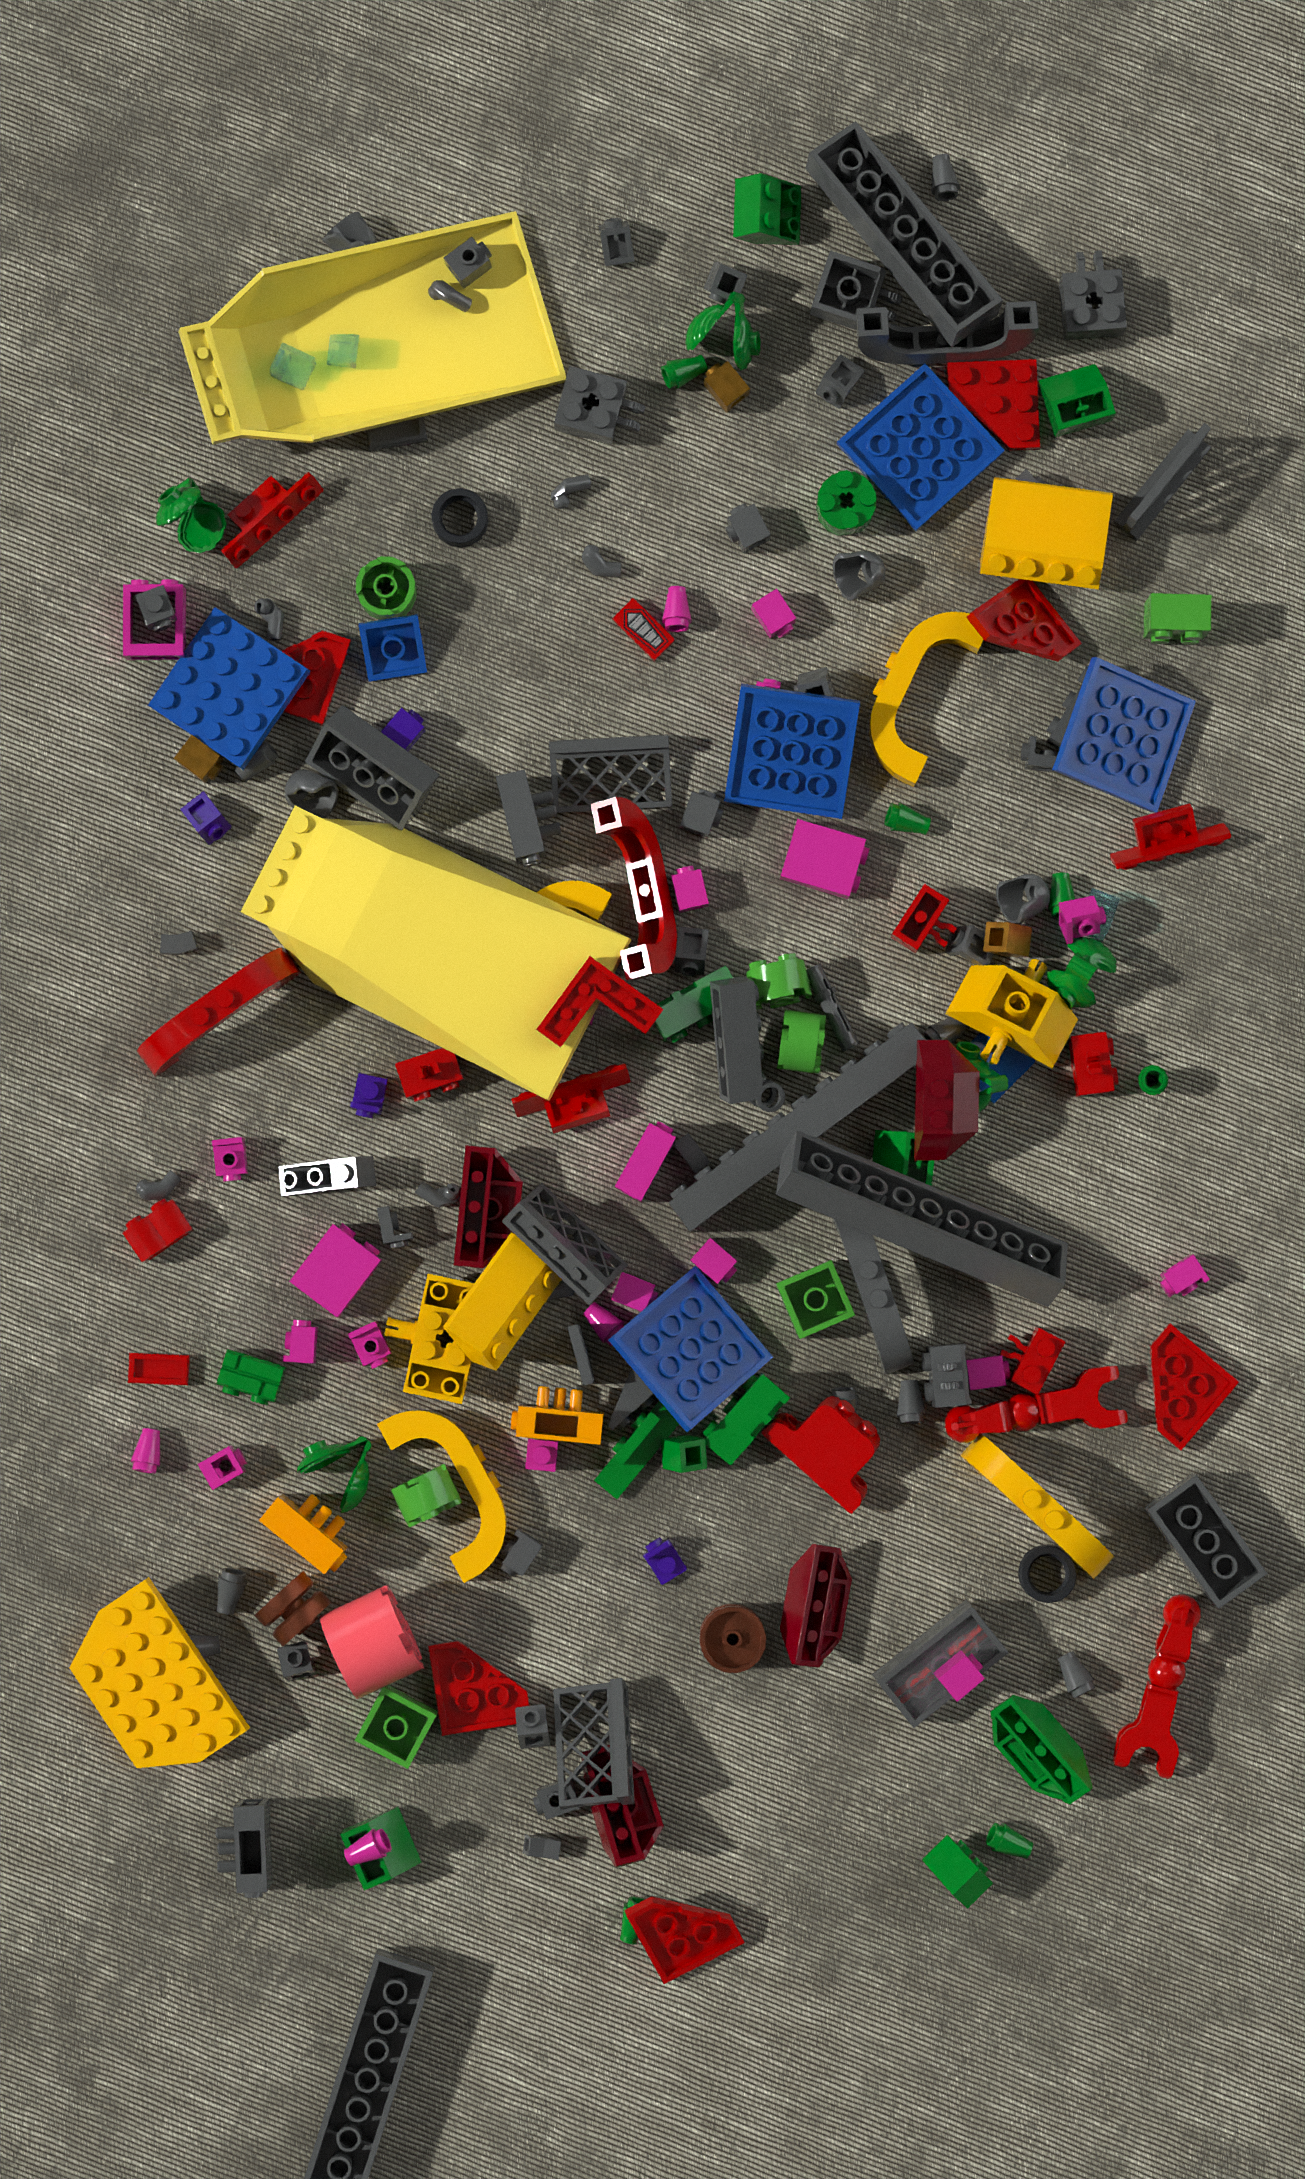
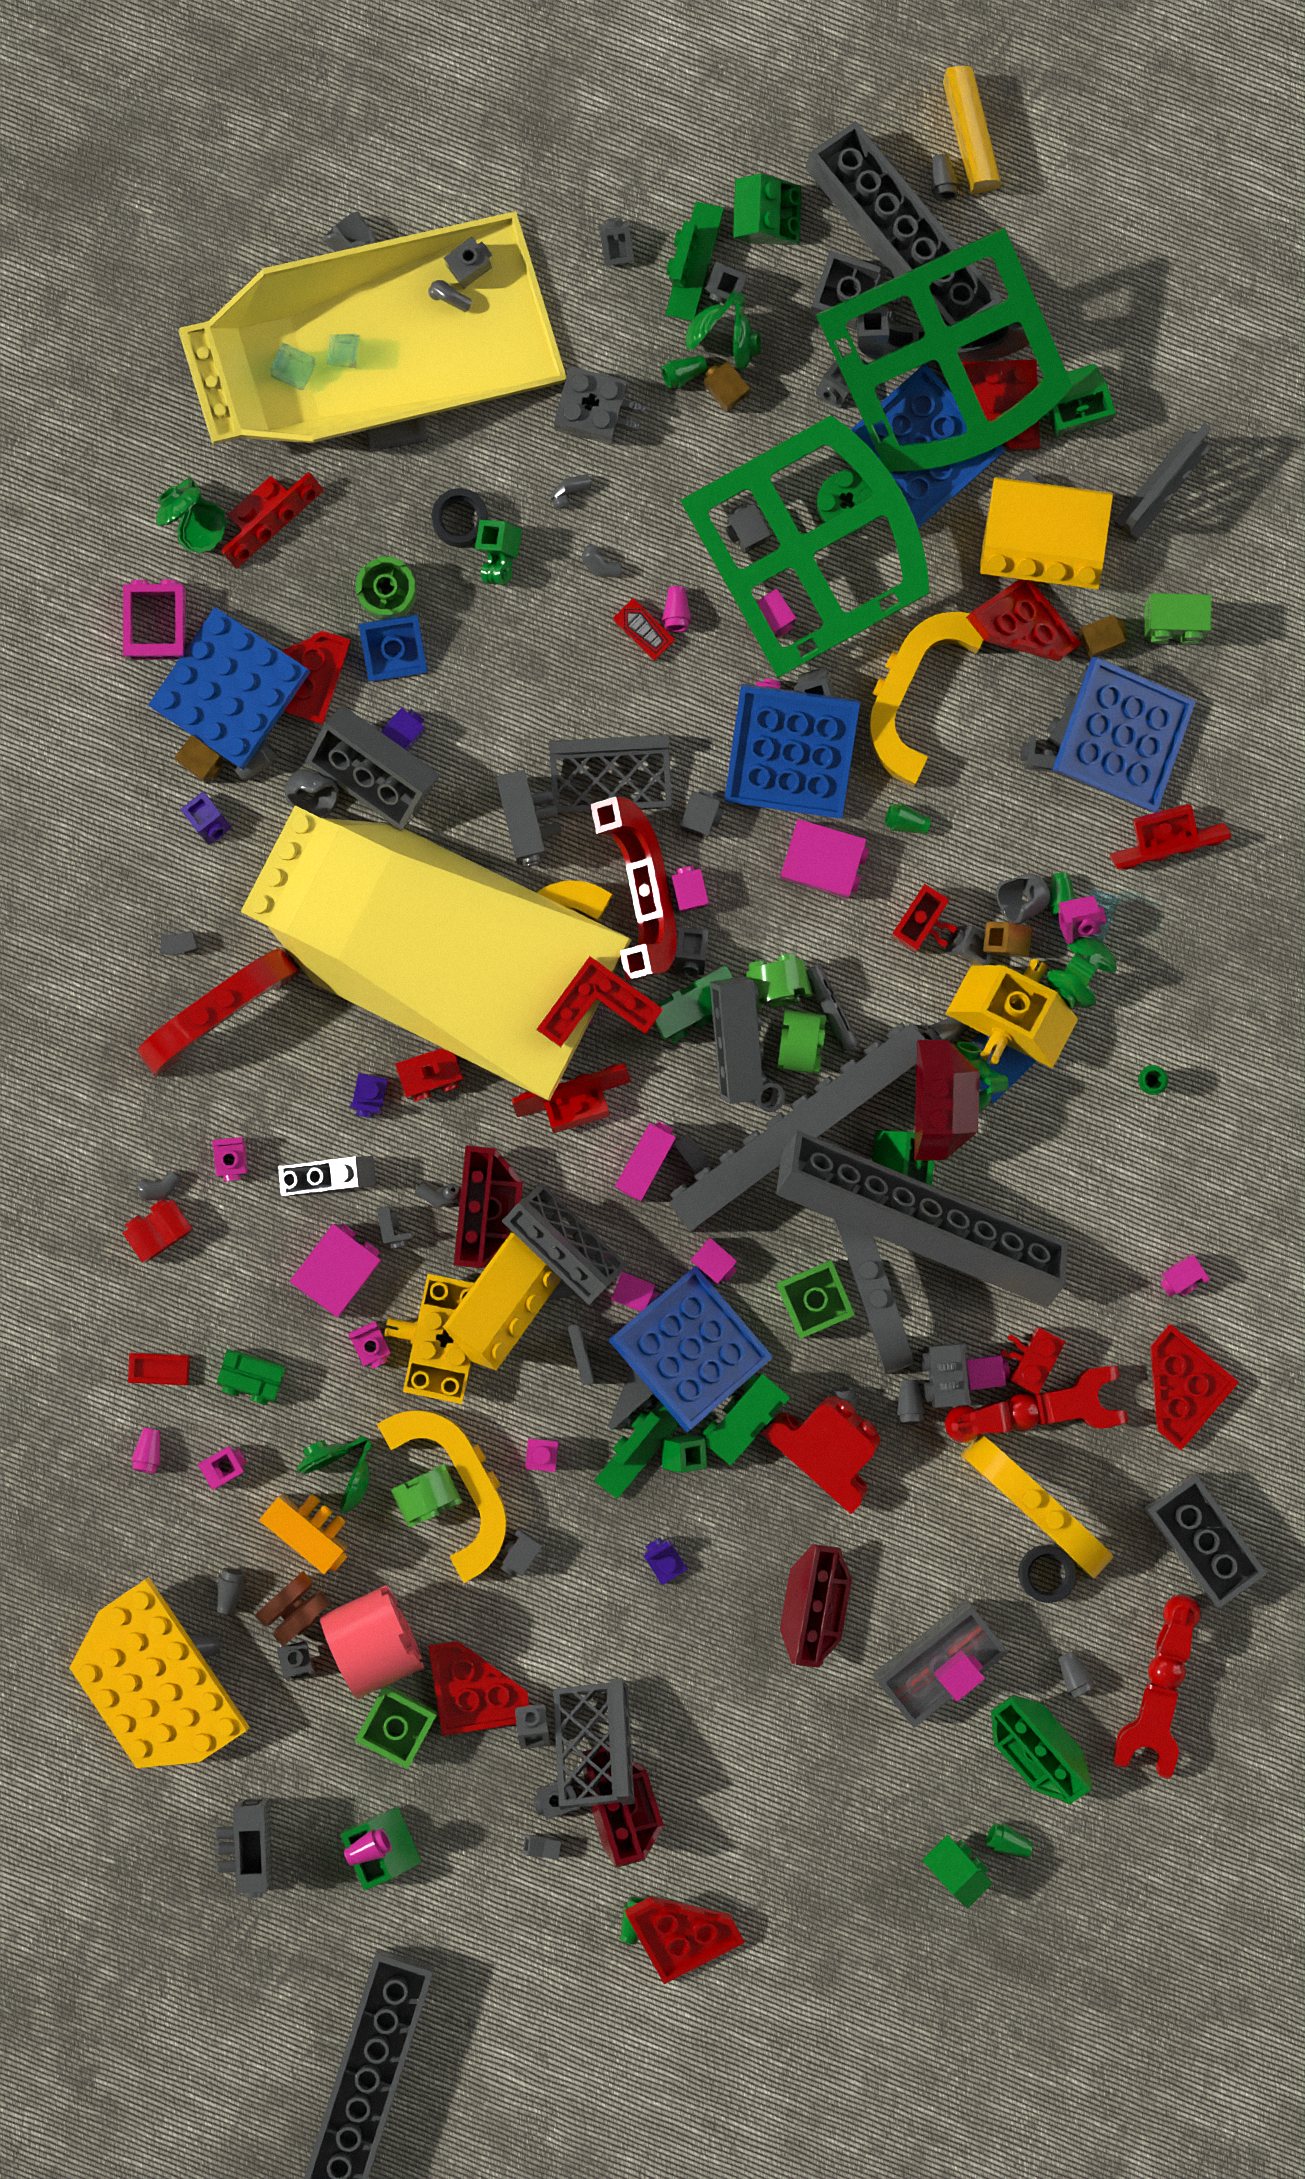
(156, 608): dark grey bracket -> none
(273, 615): dark grey arm -> none
(301, 1342): dark pink brick -> none
(501, 545): none -> green brick
(558, 1422): light orange piece -> none
(603, 1322): dark pink cone -> none
(692, 260): none -> green bracket
(736, 1620): copper wheel -> none
(798, 549): none -> green window
(846, 570): dark grey hair -> none
(942, 344): none -> green window
(971, 129): none -> yellow brick
(1092, 1064): red brick -> none
(1101, 286): dark grey hinge -> none
(1103, 635): none -> pearl gold brick

